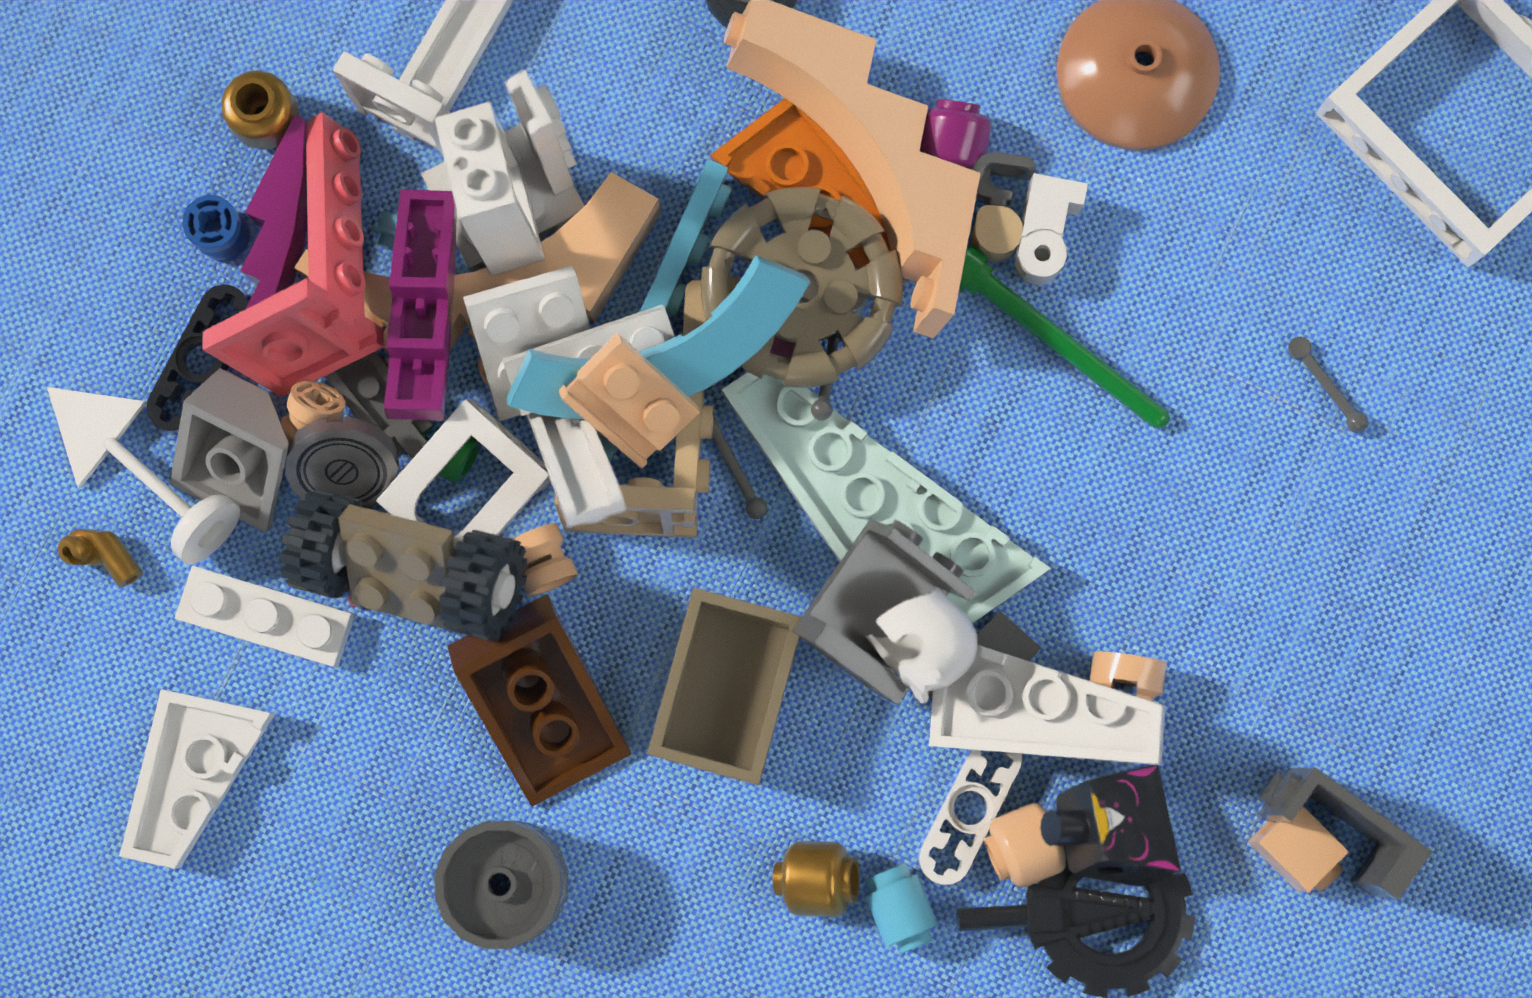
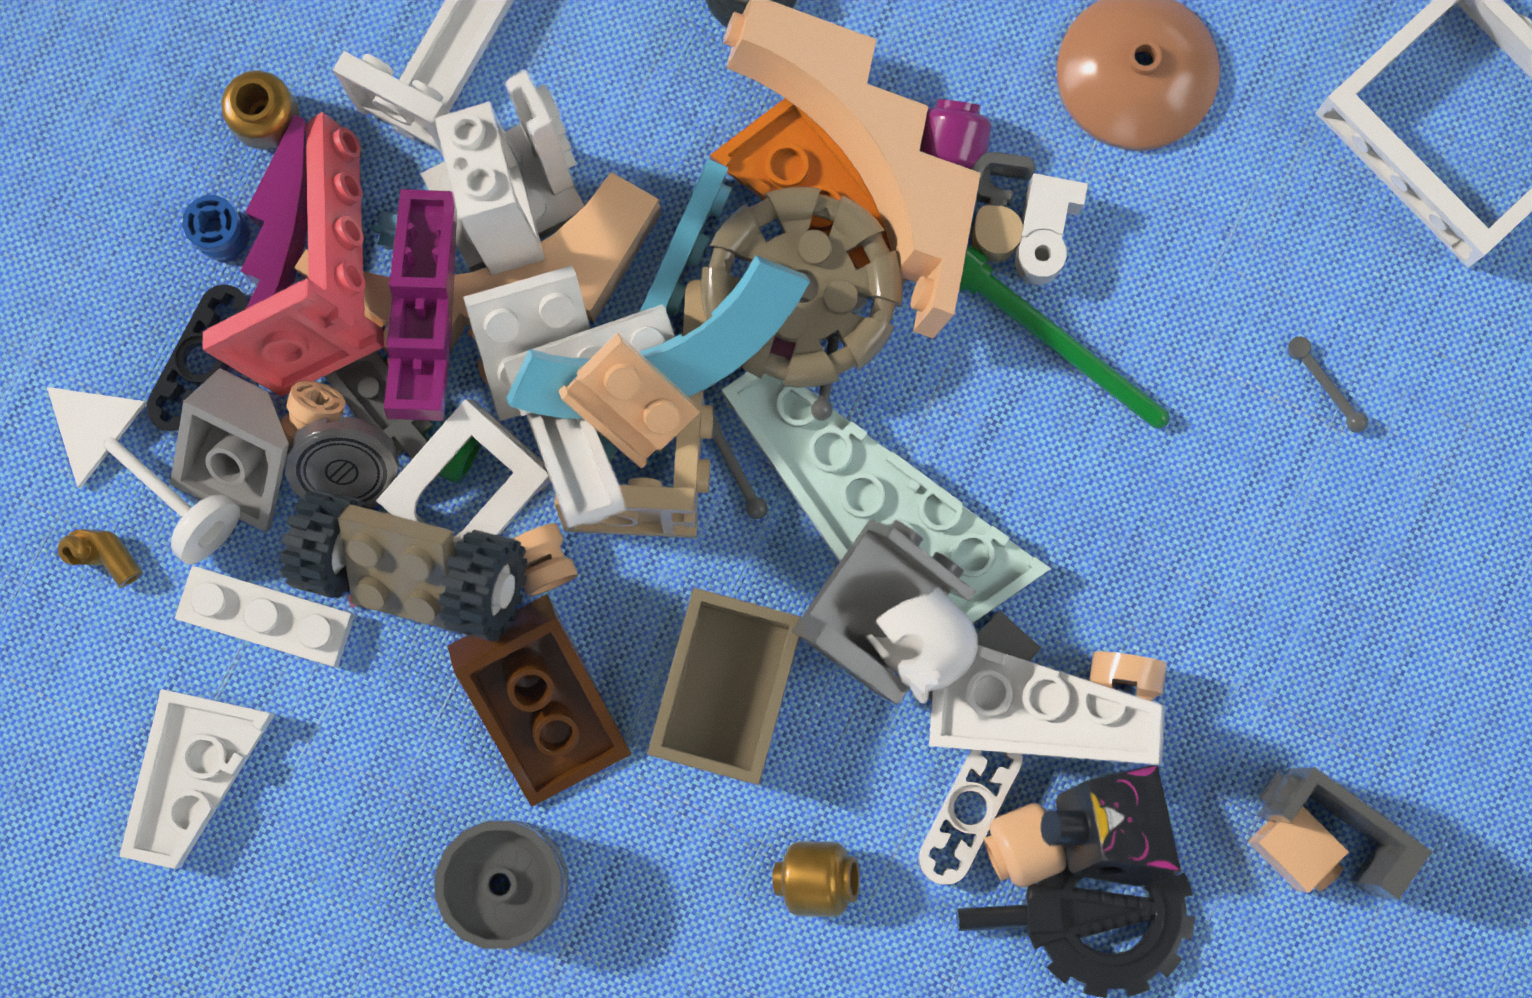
(900, 908): medium azure brick -> none

